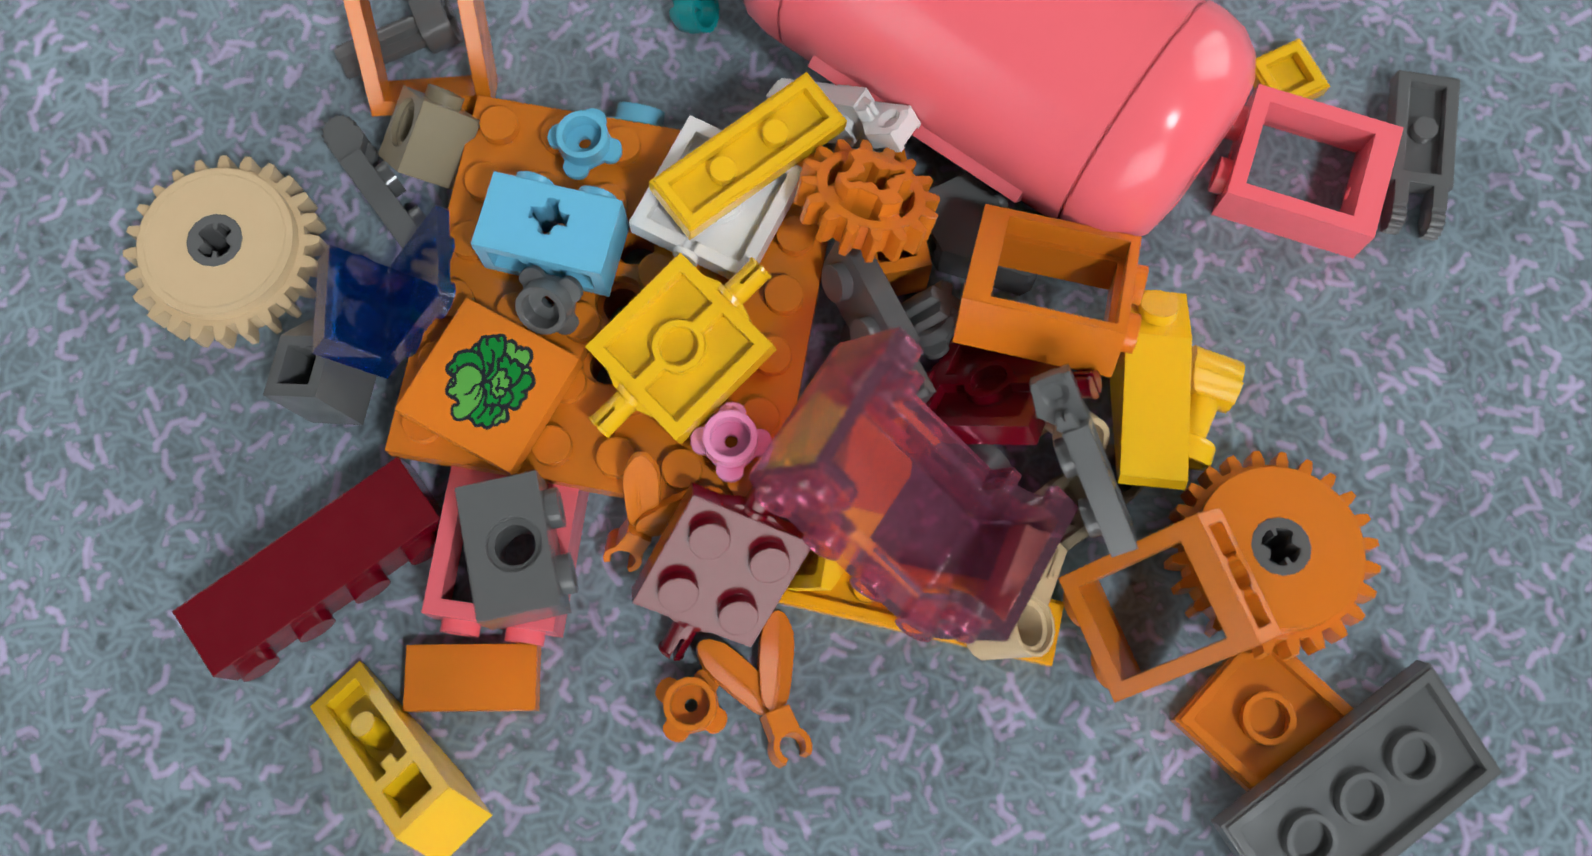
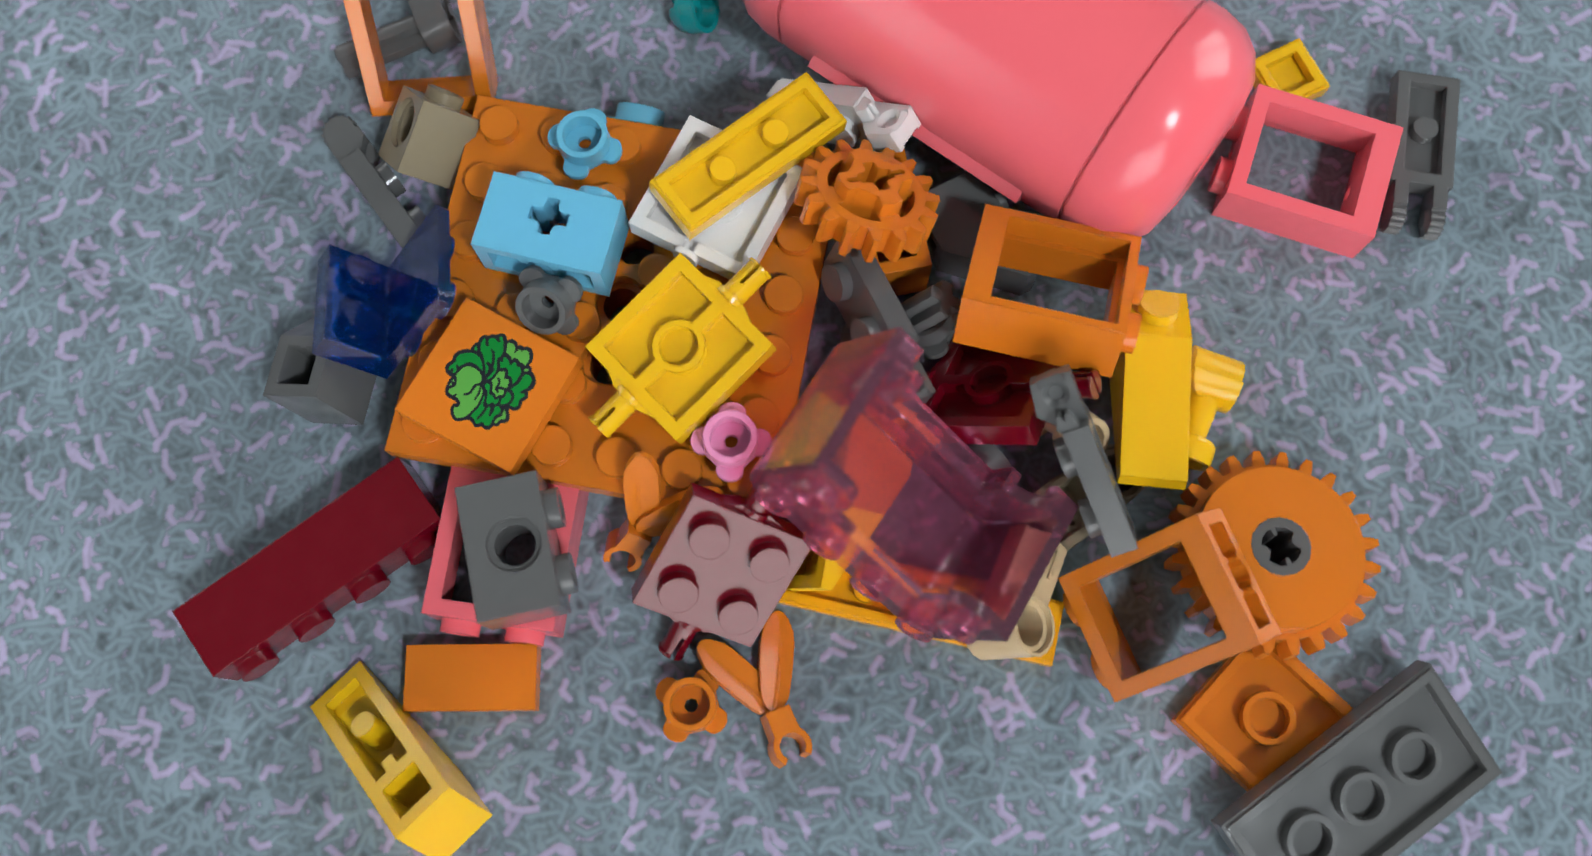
(260, 277): tan gear -> none

